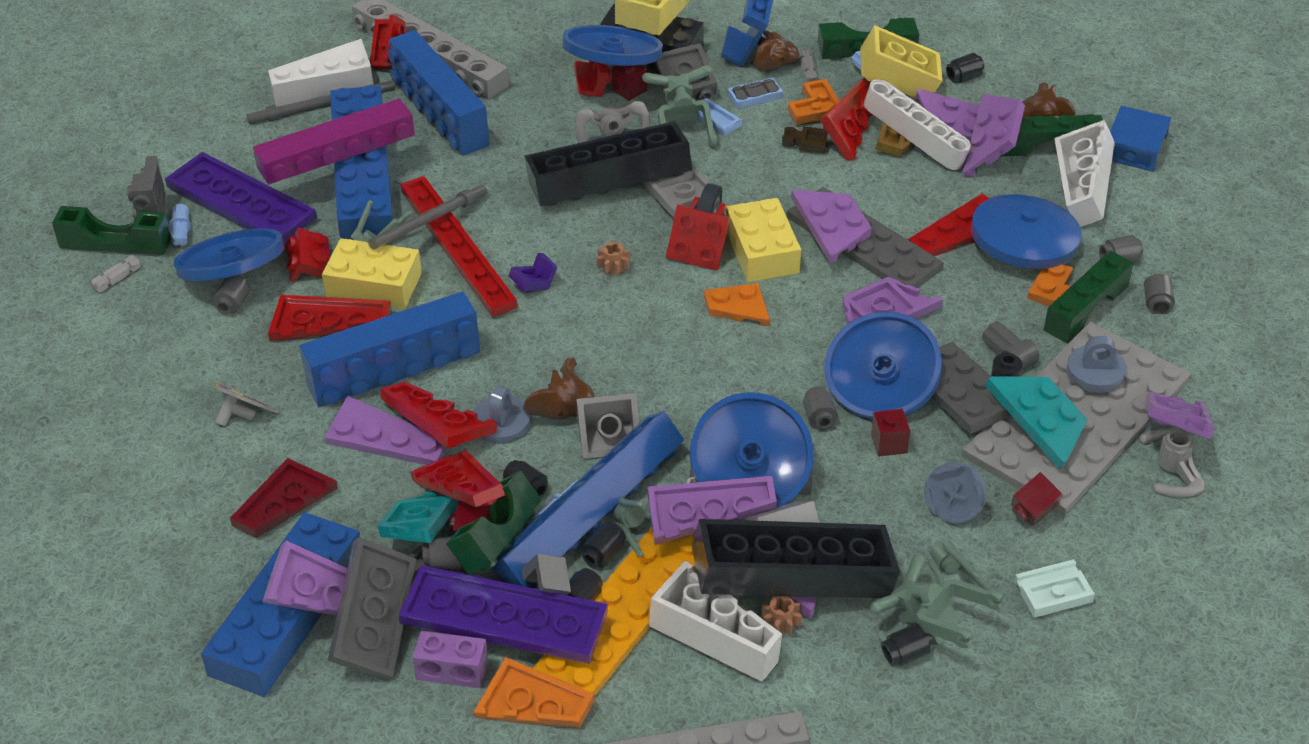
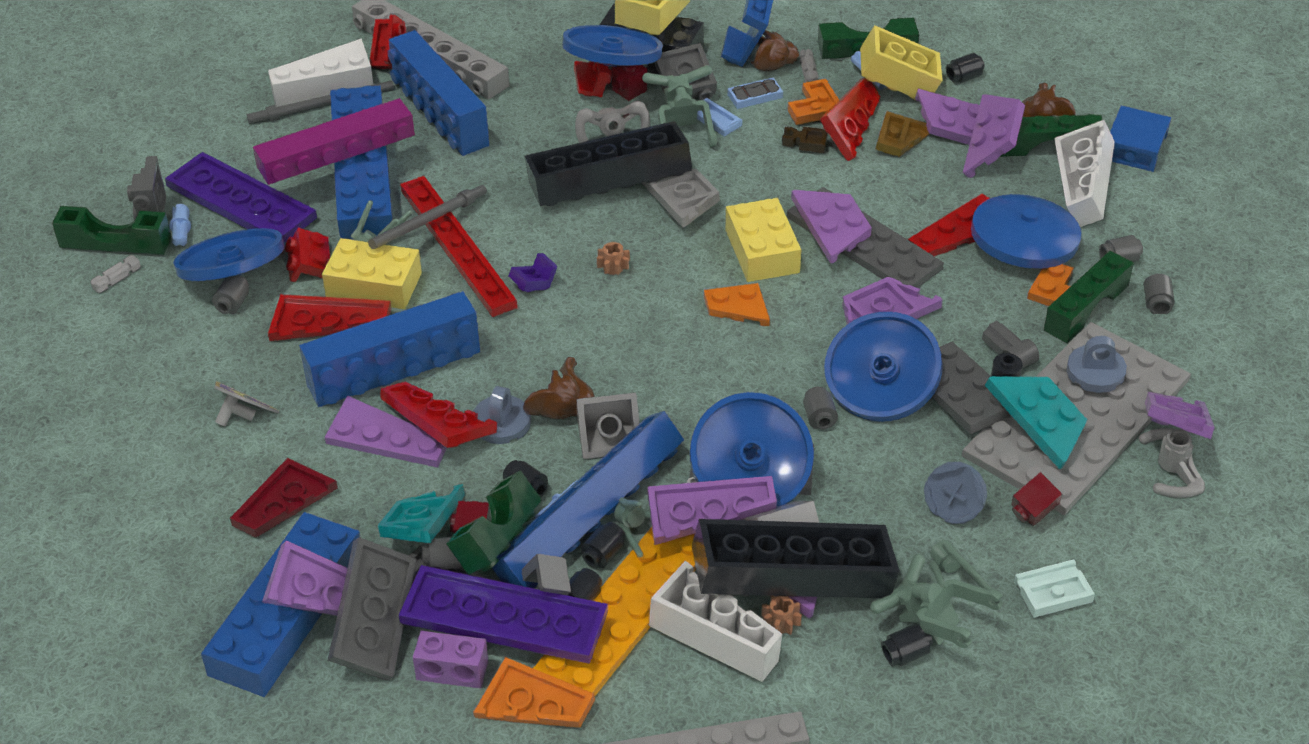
(460, 478): red wing -> none
(700, 230): red plate -> none
(890, 432): dark red brick -> none
(917, 124): white beam -> none

